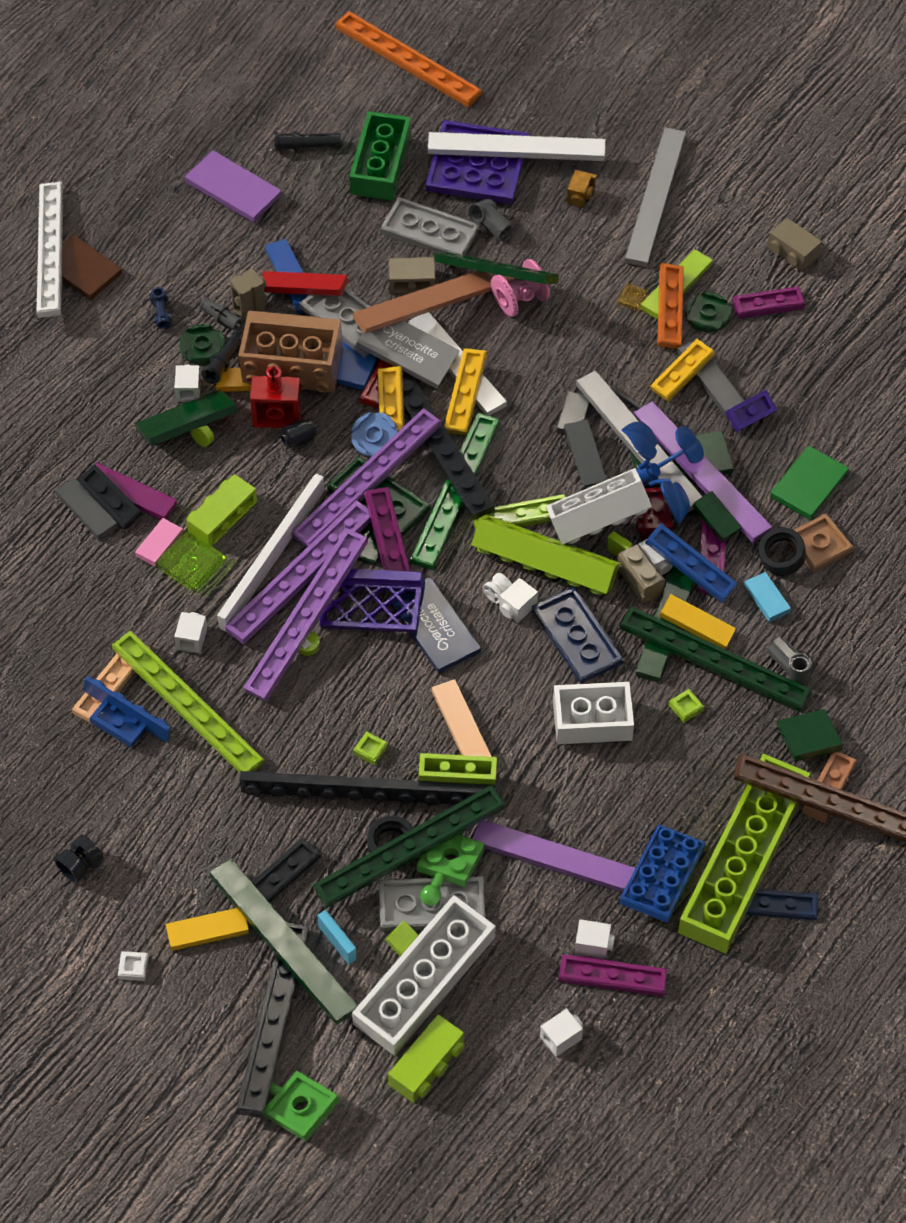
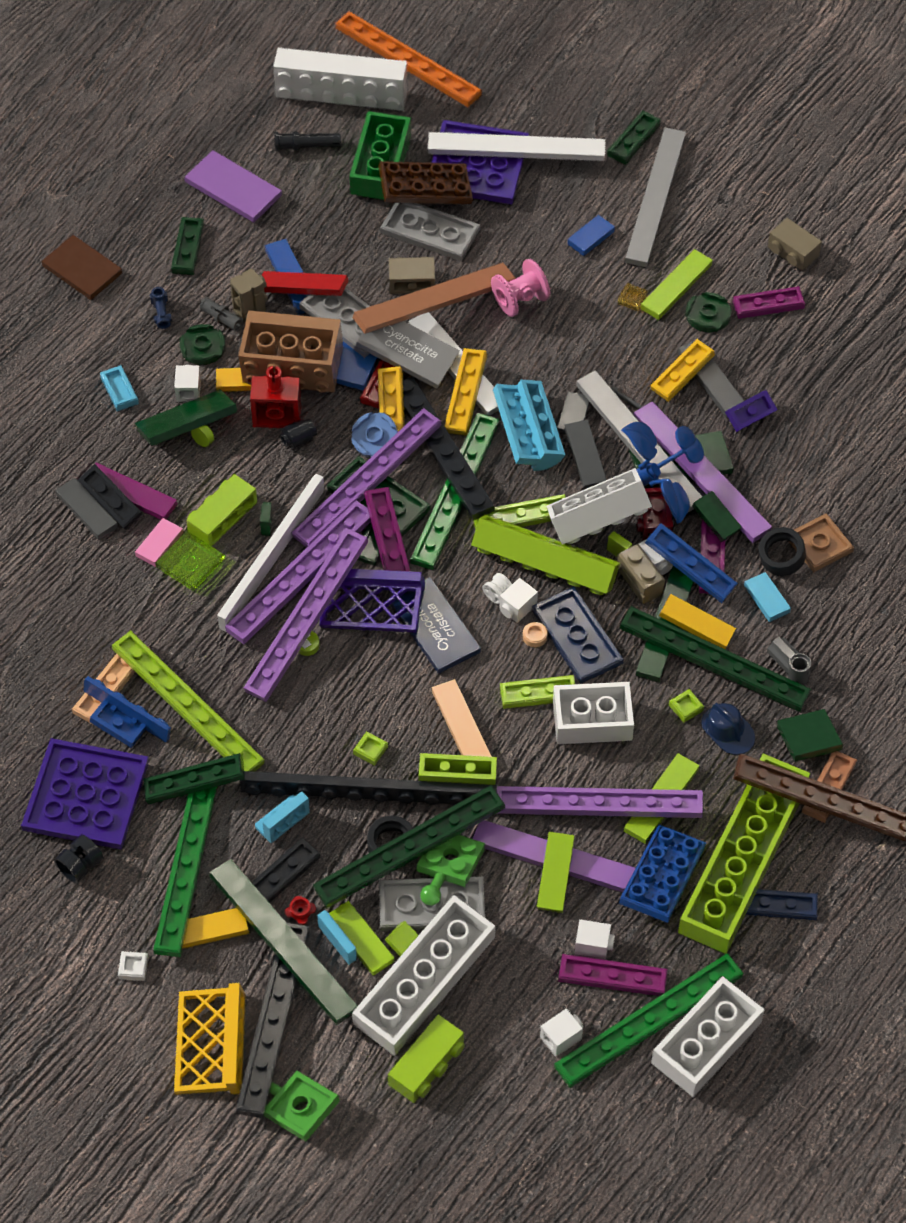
(50, 250): white tile -> none
(85, 793): none -> dark purple plate
(119, 388): none -> medium azure tile
(184, 873): none -> green tile
(187, 246): none -> dark green tile
(190, 632): white brick -> none
(194, 778): none -> dark green tile
(220, 361): black pin -> none
(233, 1040): none -> yellow fence
(266, 518): none -> dark green tile
(283, 817): none -> medium azure bracket
(300, 903): none -> red plate
(340, 79): none -> white brick
(368, 945): none -> lime tile
(425, 182): none -> reddish brown tile
(487, 214): dark grey piece -> none
(496, 268): dark green tile -> none
(529, 424): none -> medium azure brick
(531, 691): none -> lime tile
(535, 634): none -> light nougat tile
(555, 872): none -> lime tile
(581, 188): pearl gold brick -> none
(591, 235): none -> blue tile
(601, 801): none -> medium lavender plate
(633, 137): none -> dark green tile
(644, 1022): none -> green tile
(670, 306): orange tile -> none
(675, 777): none -> lime tile
(707, 1036): none -> white brick
(728, 729): none -> dark blue piece
(809, 482): green tile -> none

